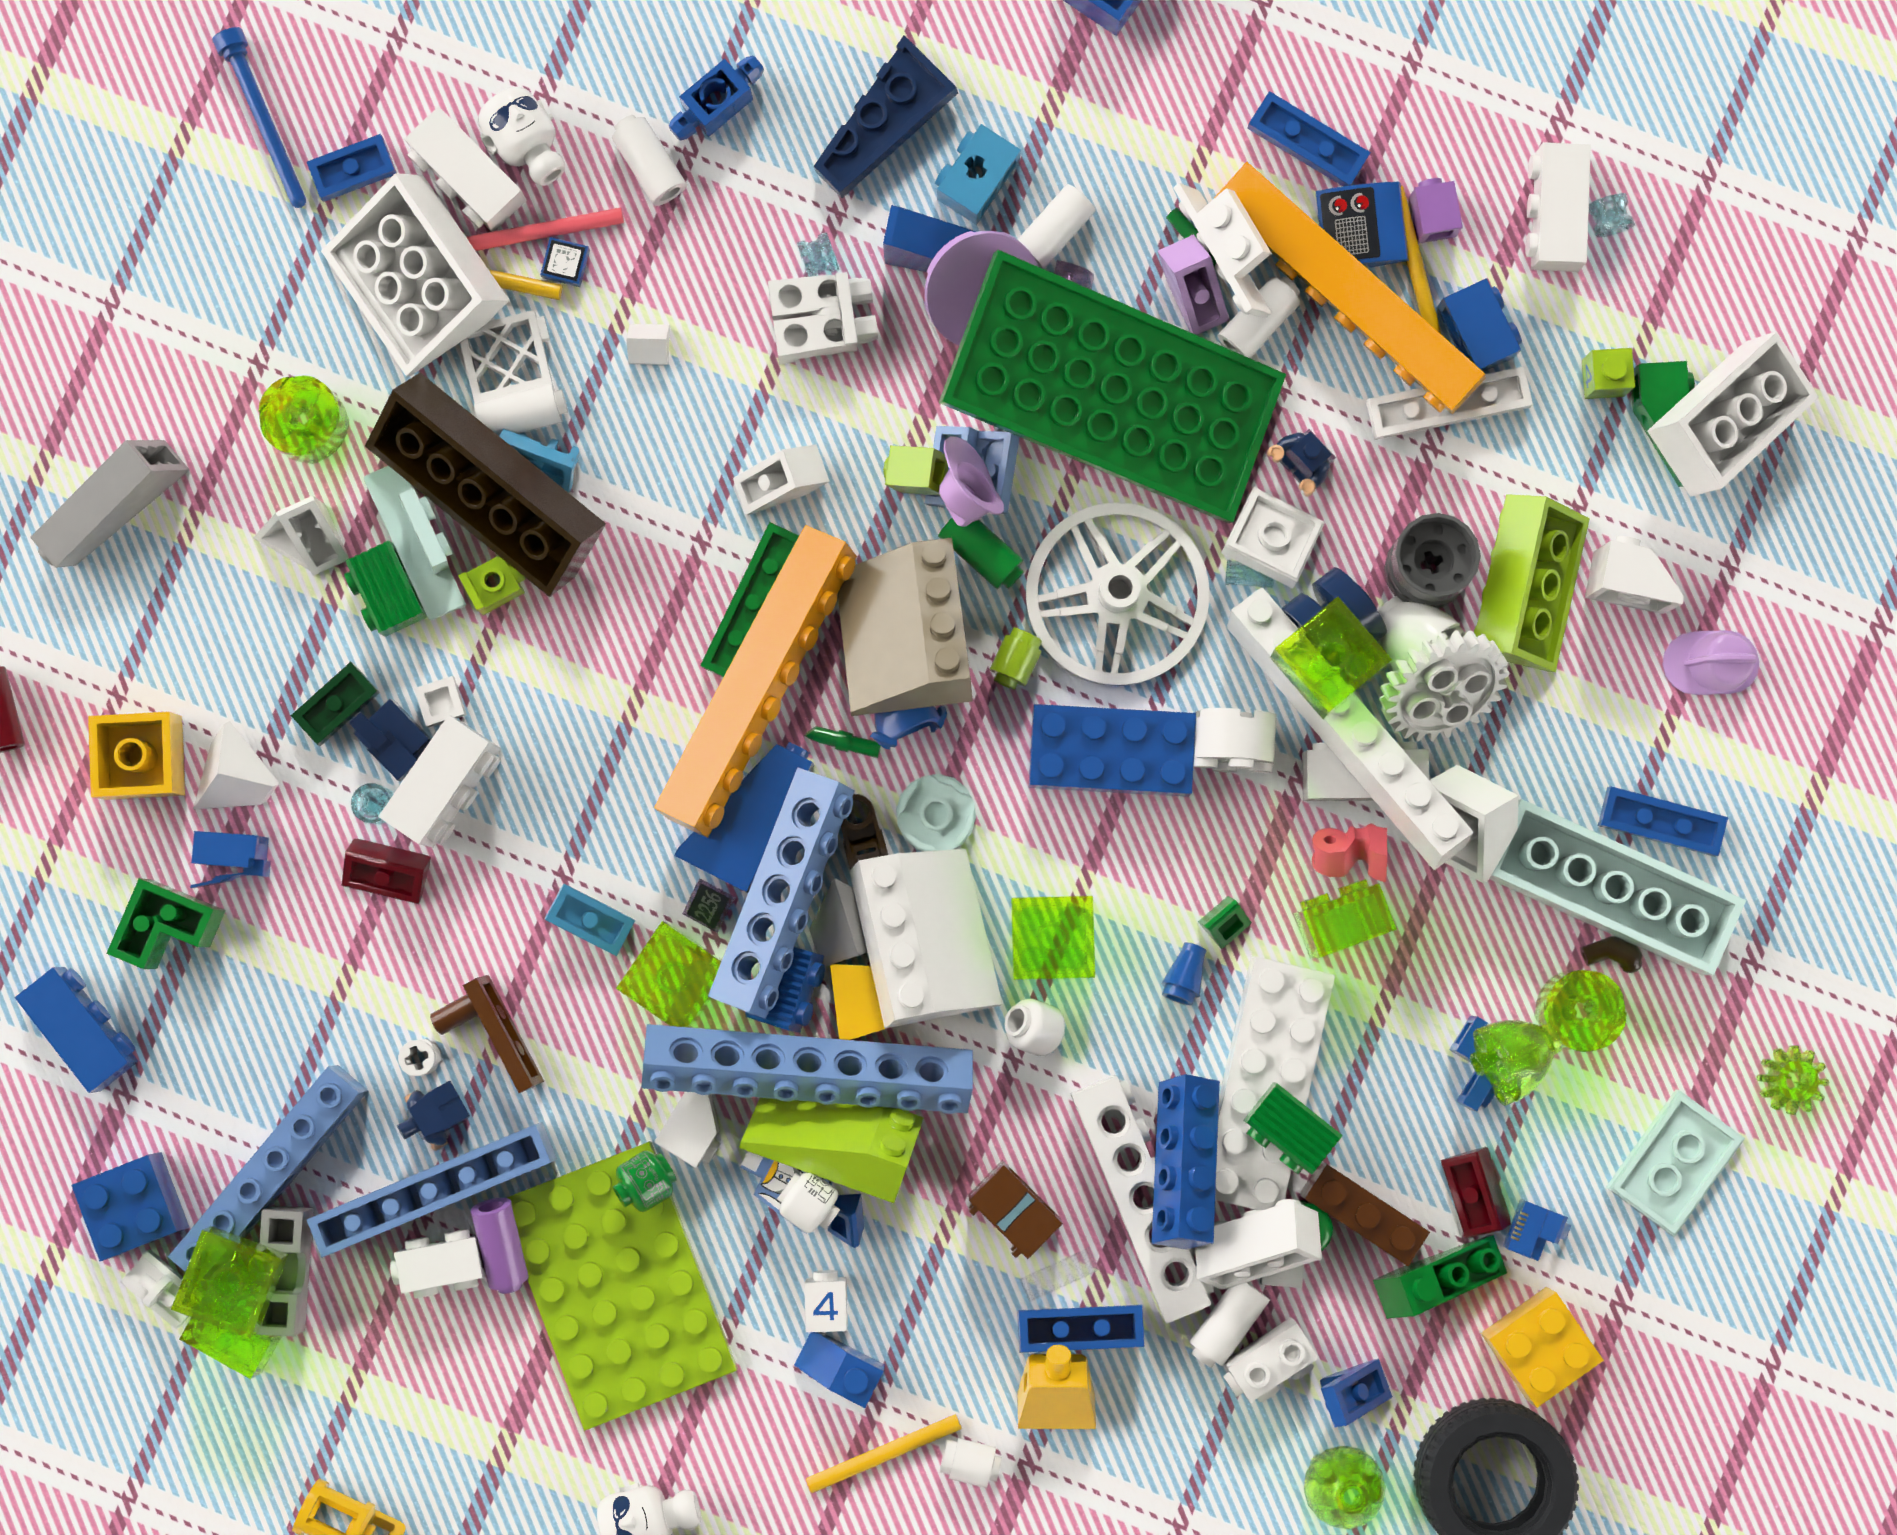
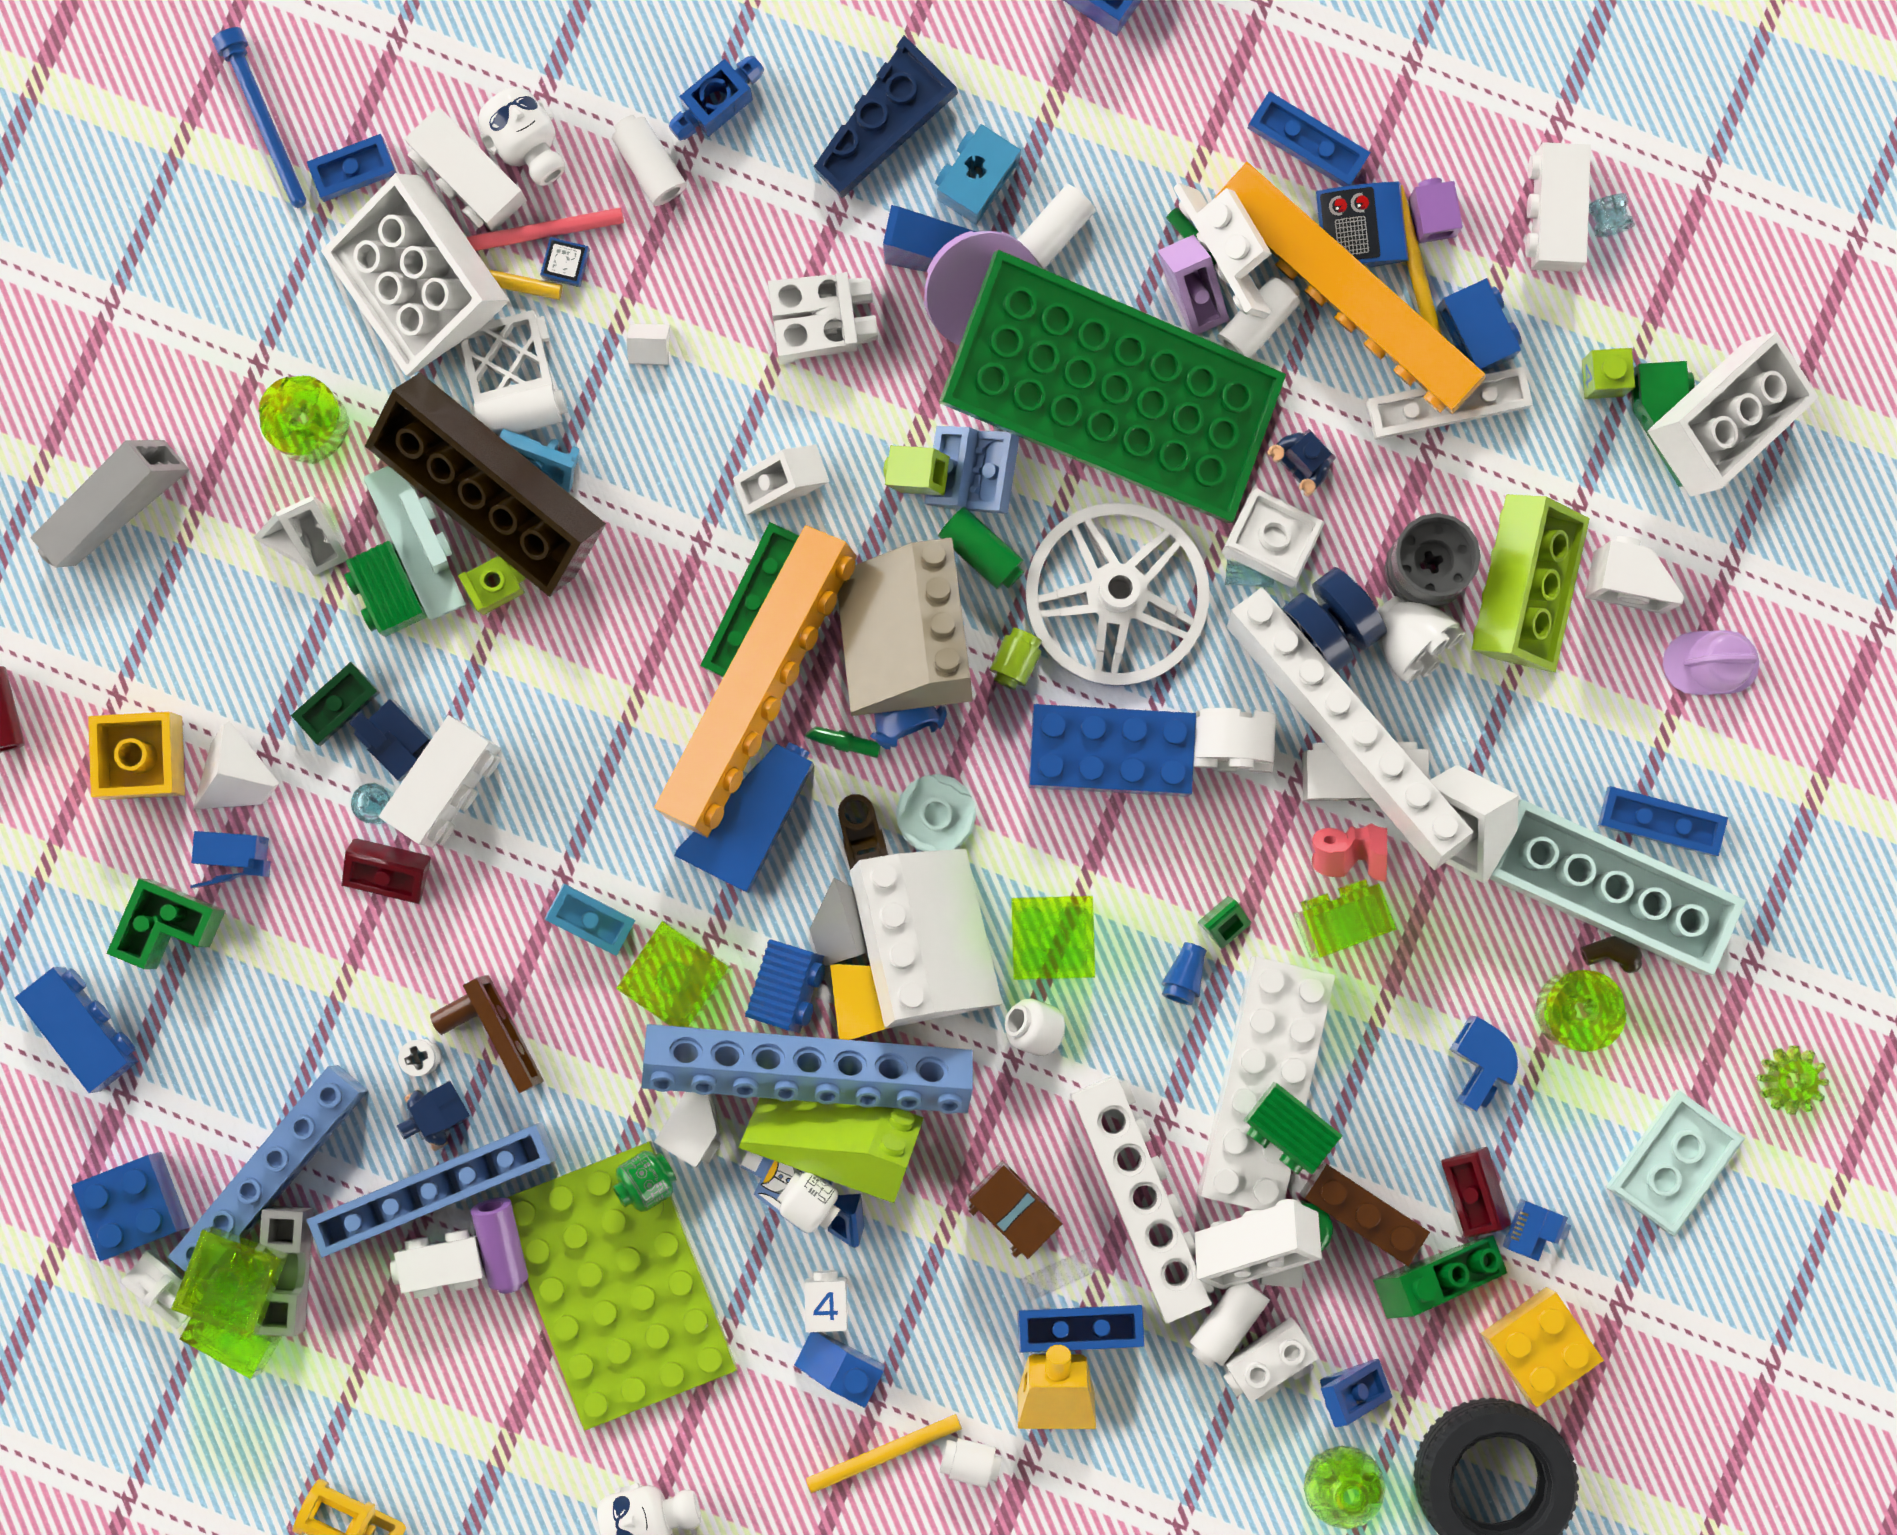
(440, 700): white plate -> none
(709, 905): slope -> none
(763, 903): medium blue brick -> none
(817, 255): clear light blue wheel -> none
(967, 485): lavender piece -> none
(1074, 273): clear purple tile -> none
(1185, 1162): blue brick -> none
(1330, 658): clear neon green brick -> none
(1444, 685): white gear -> none
(1514, 1056): clear neon green piece -> none

